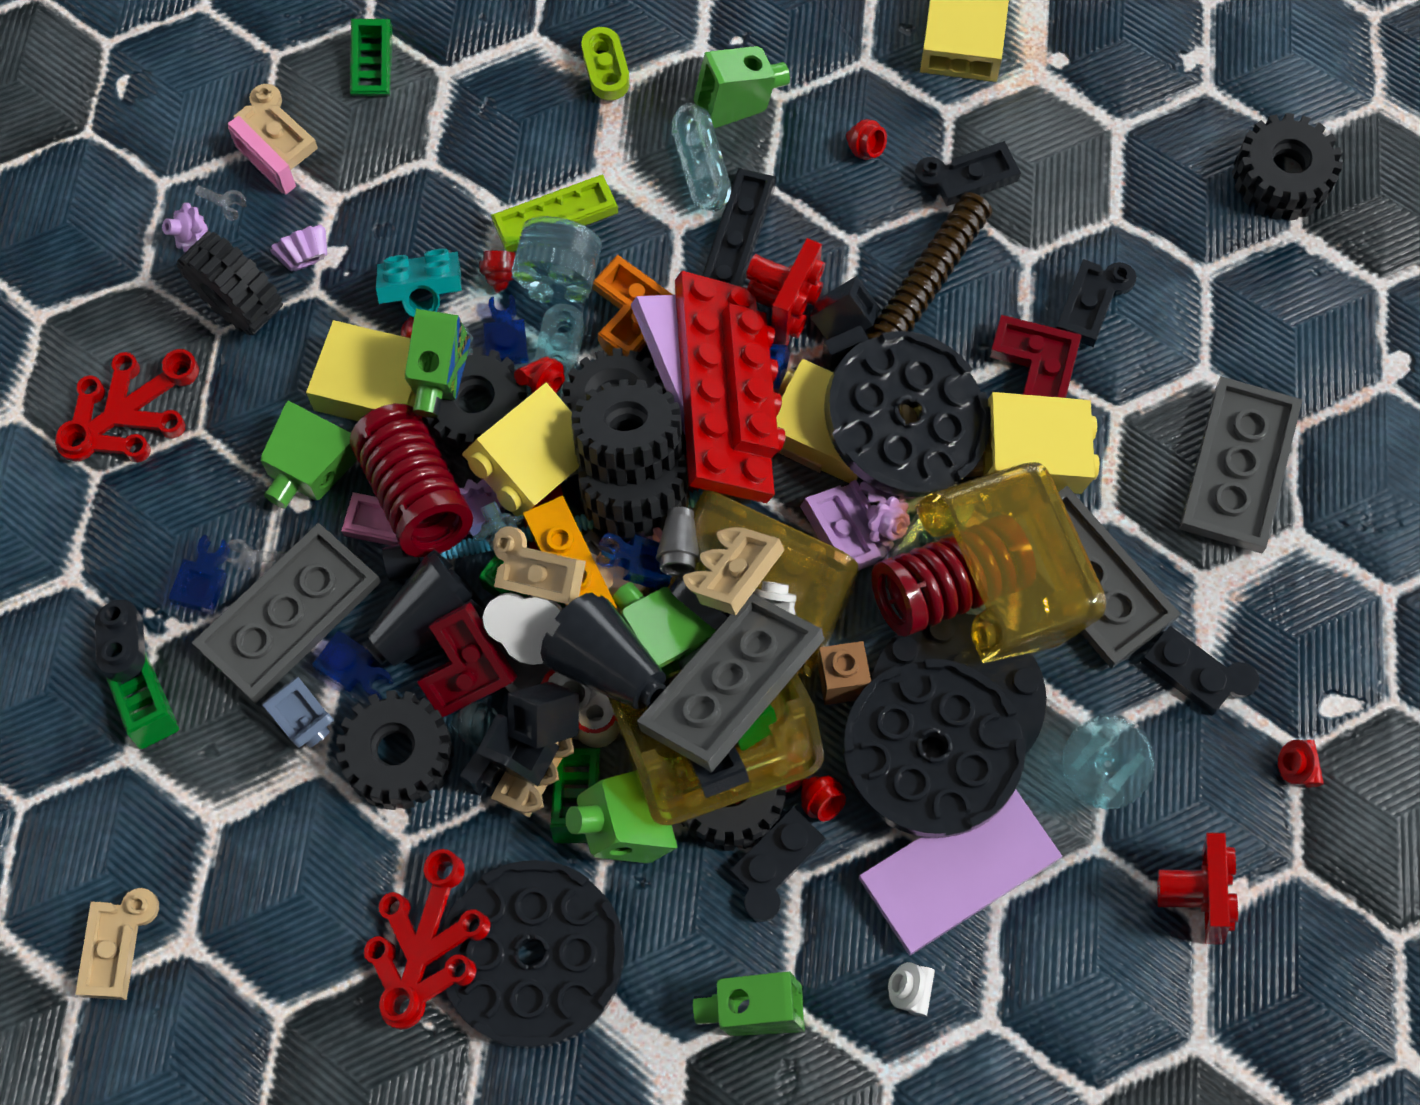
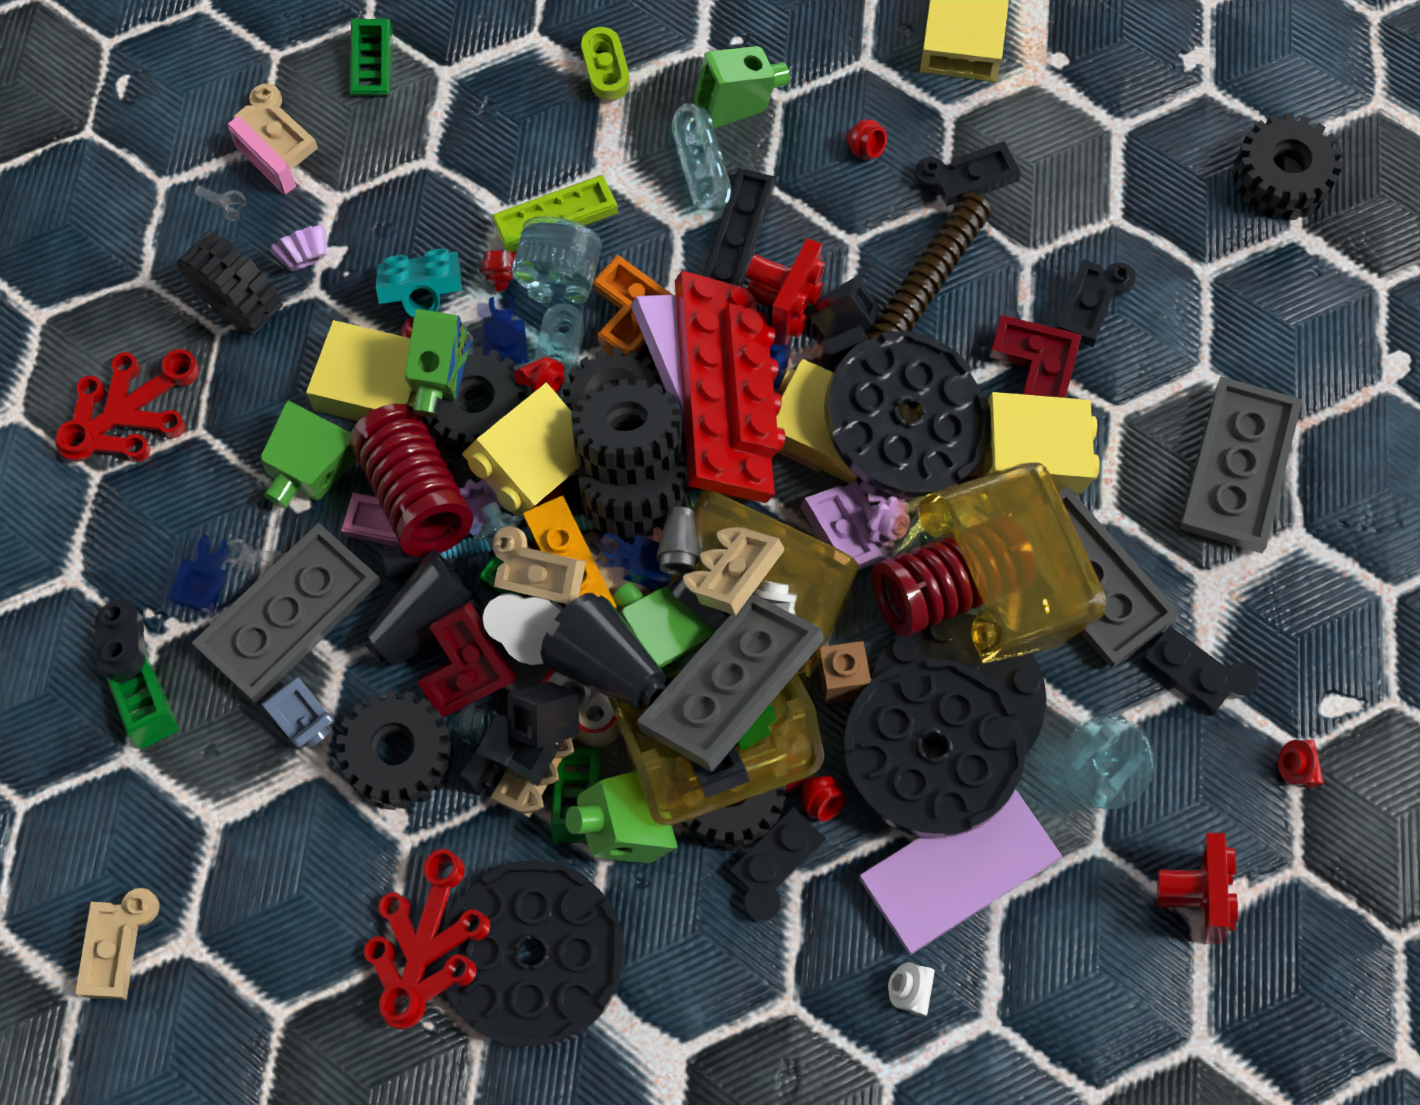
(186, 226): lavender plant -> none
(349, 663): clear blue plate -> none
(772, 1008): bright green torso -> none

